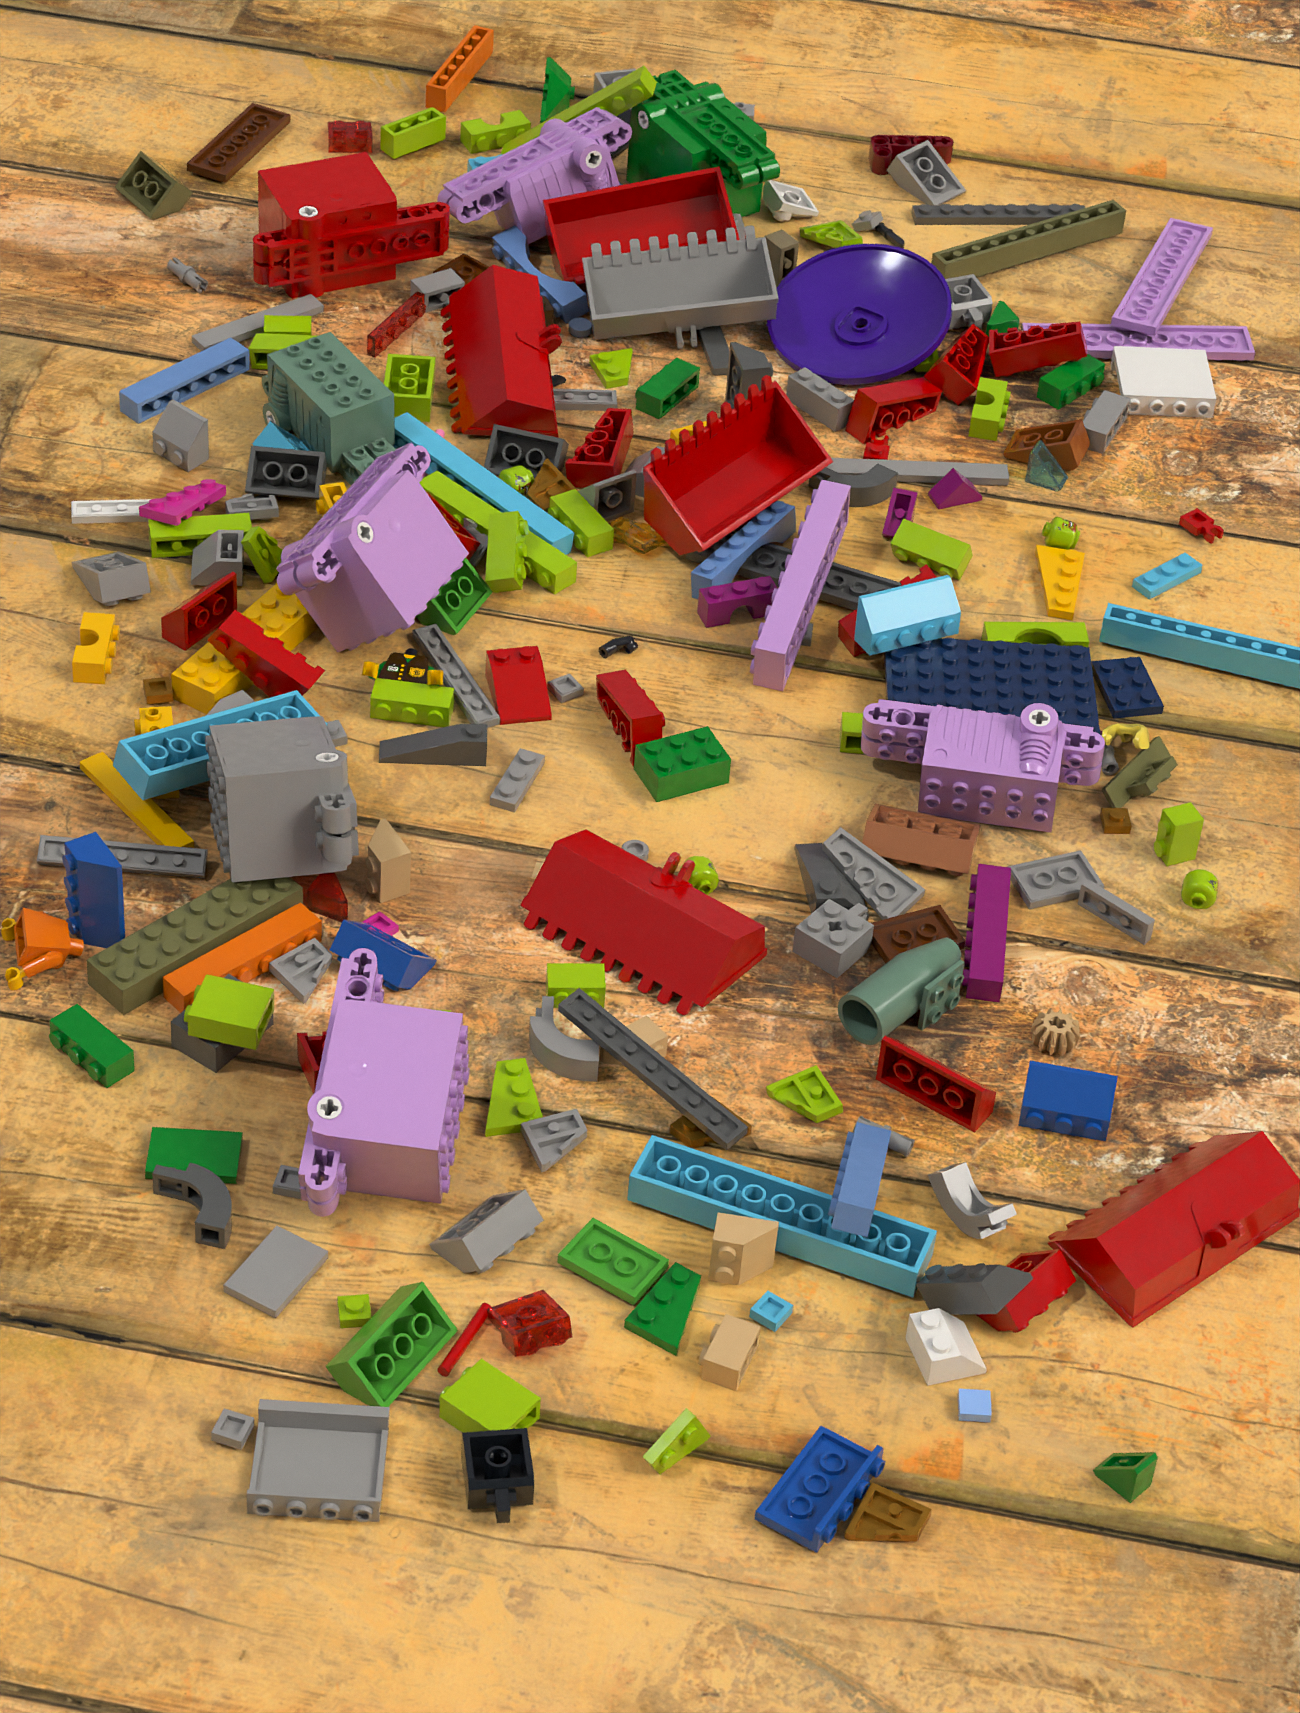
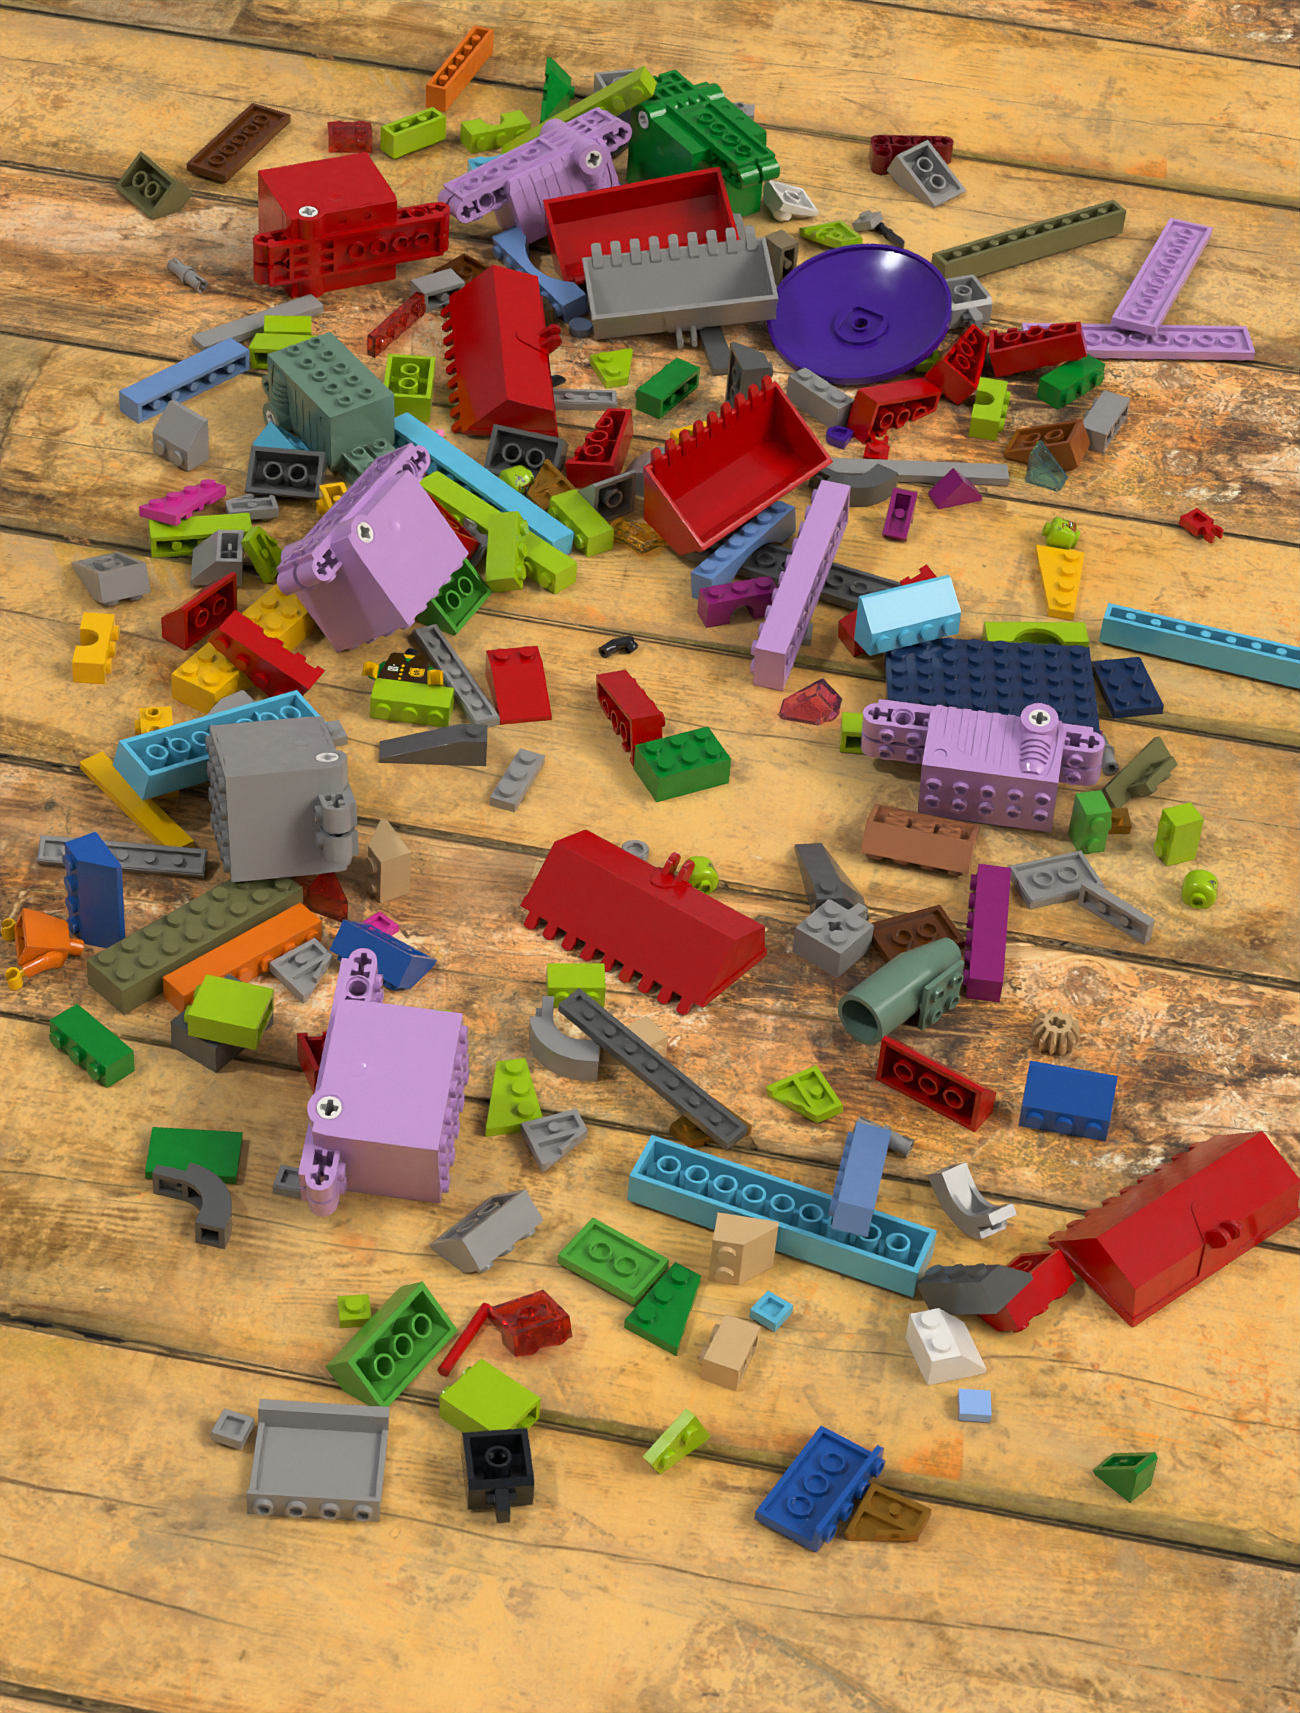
(107, 511): white tile -> none
(158, 690): pearl gold plate -> none
(275, 1271): light grey tile -> none
(565, 688): light grey tile -> none
(812, 704): none -> clear pink slope
(839, 436): none -> dark purple tile
(877, 880): light grey wing -> none
(932, 548): lime brick -> none
(988, 214): dark grey plate -> none
(1002, 319): green slope -> none
(1090, 822): none -> bright green brick
(1127, 732): light yellow animal -> none
(1165, 381): white panel -> none
(1167, 576): medium azure plate -> none

